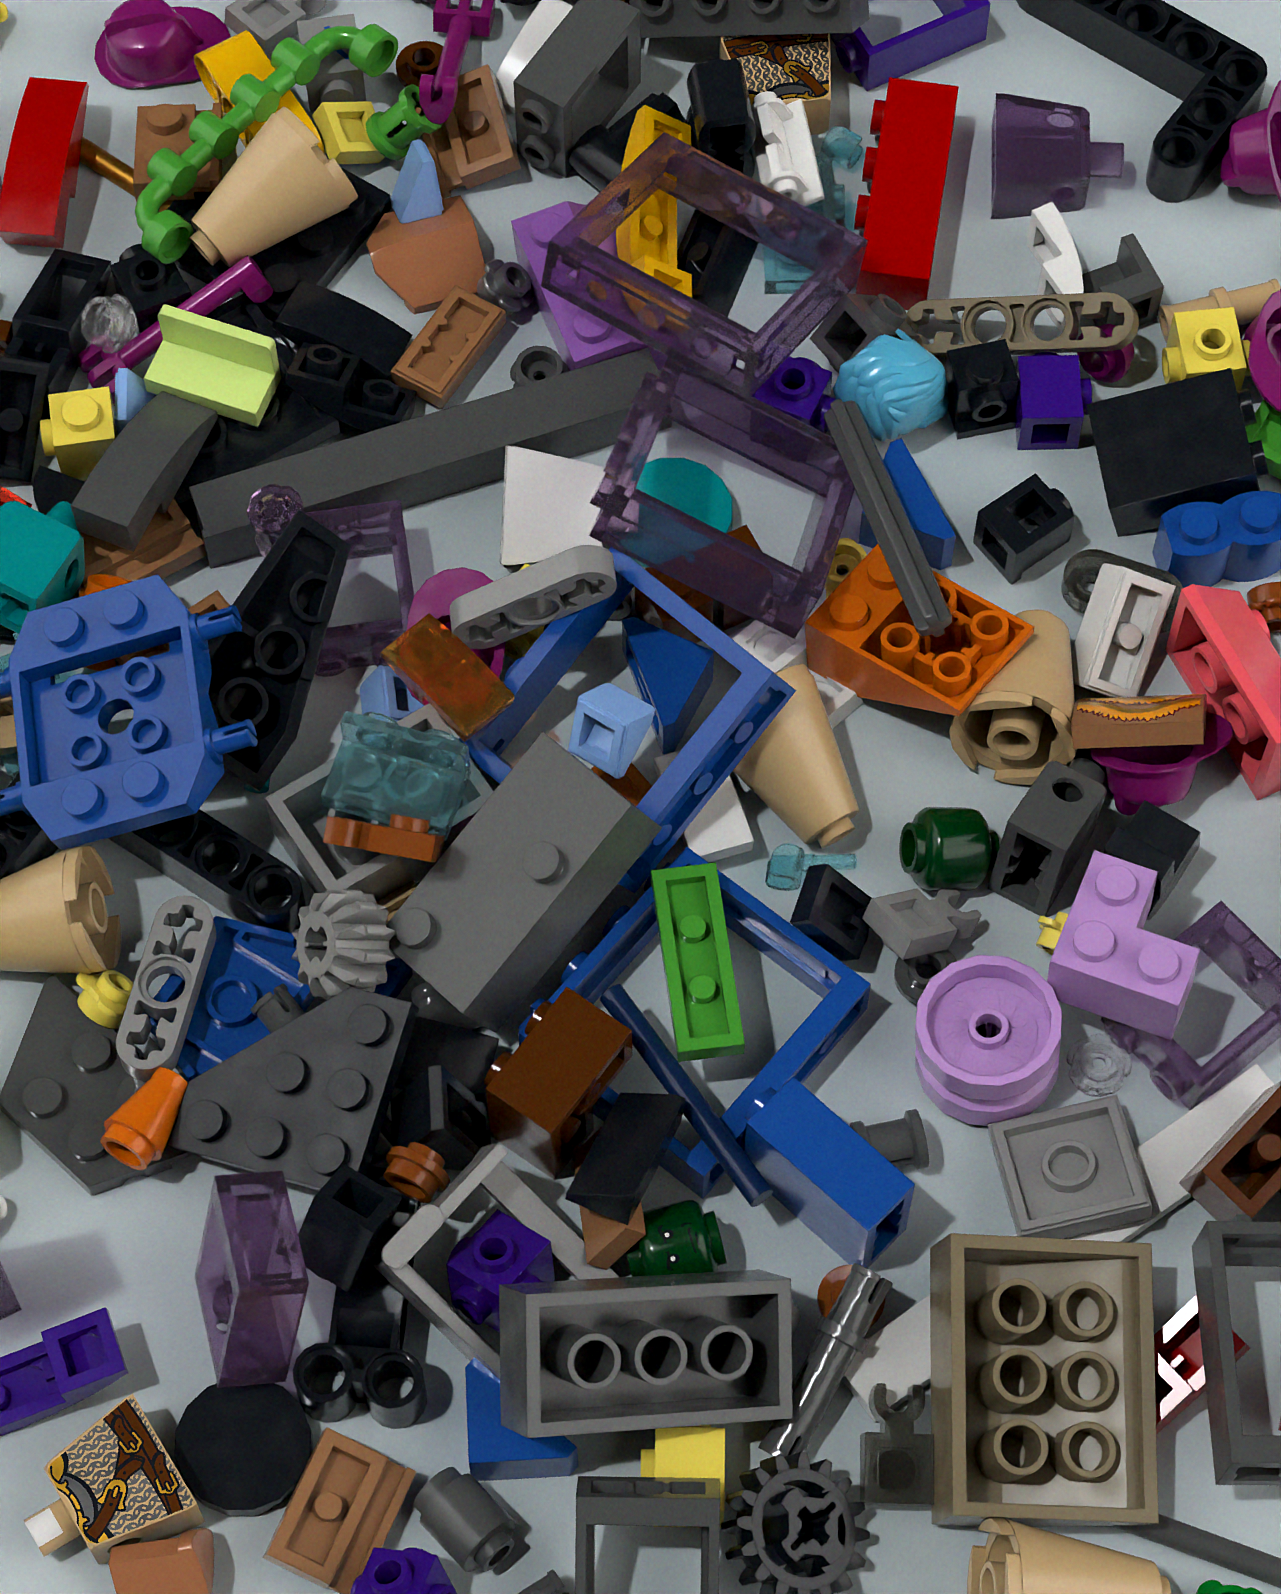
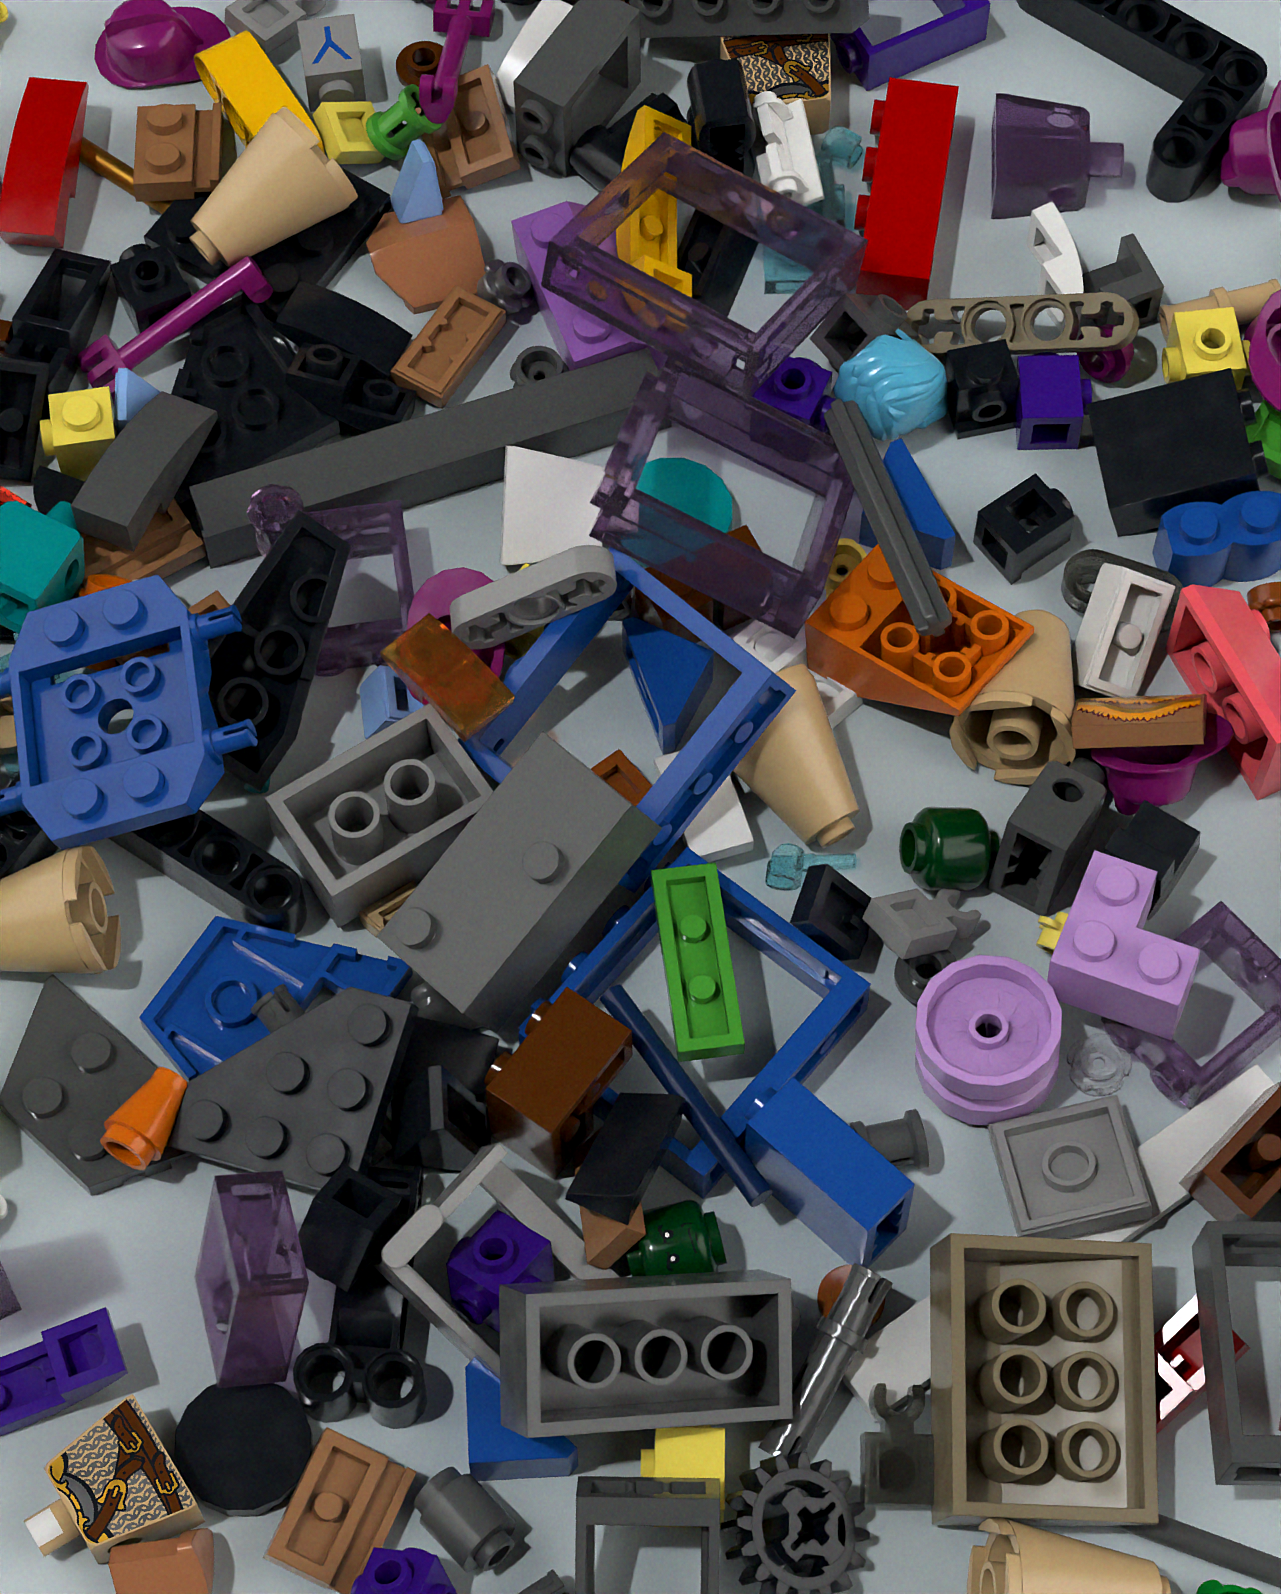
(104, 997): light yellow plate -> none
(109, 322): clear plate -> none
(162, 940): light grey beam -> none
(167, 233): bright green bar -> none
(214, 365): yellowish green panel -> none
(342, 942): light grey gear -> none
(397, 771): clear light blue bracket -> none
(403, 837): dark orange plate -> none
(416, 1171): dark orange plate -> none
(609, 728): light blue slope -> none

